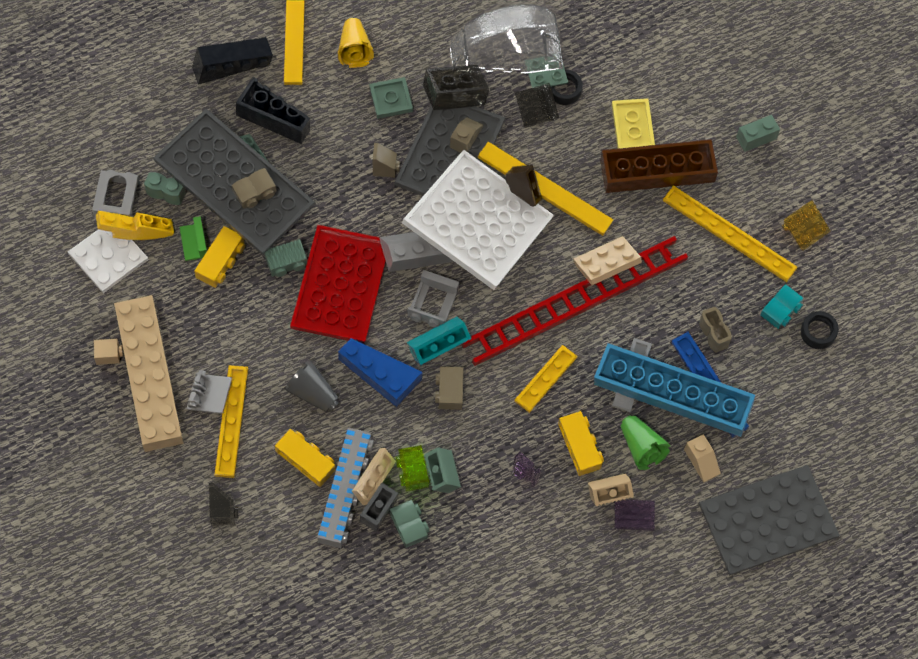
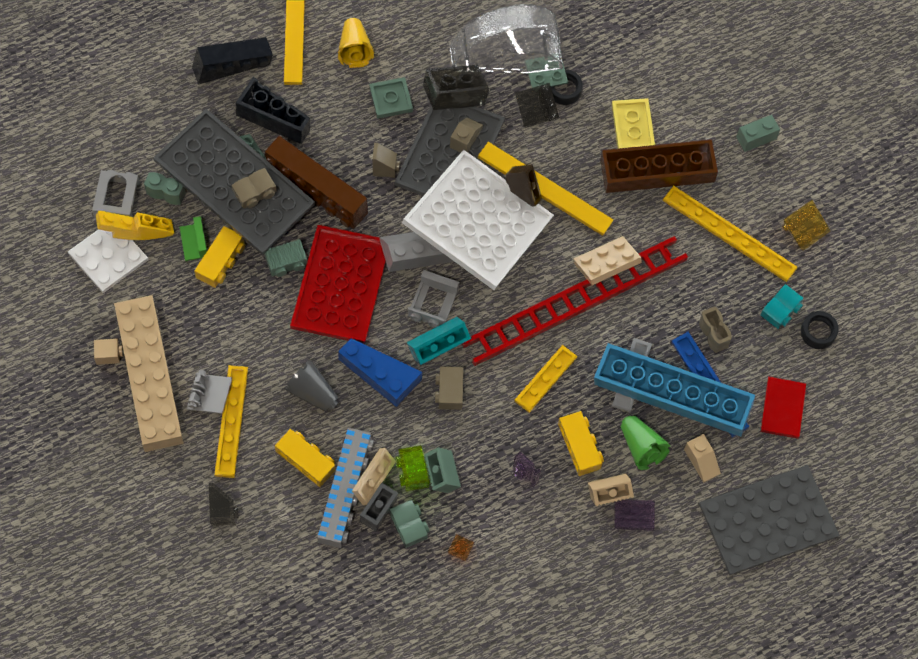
(318, 183): none -> reddish brown brick
(460, 548): none -> clear orange plate
(783, 407): none -> red tile

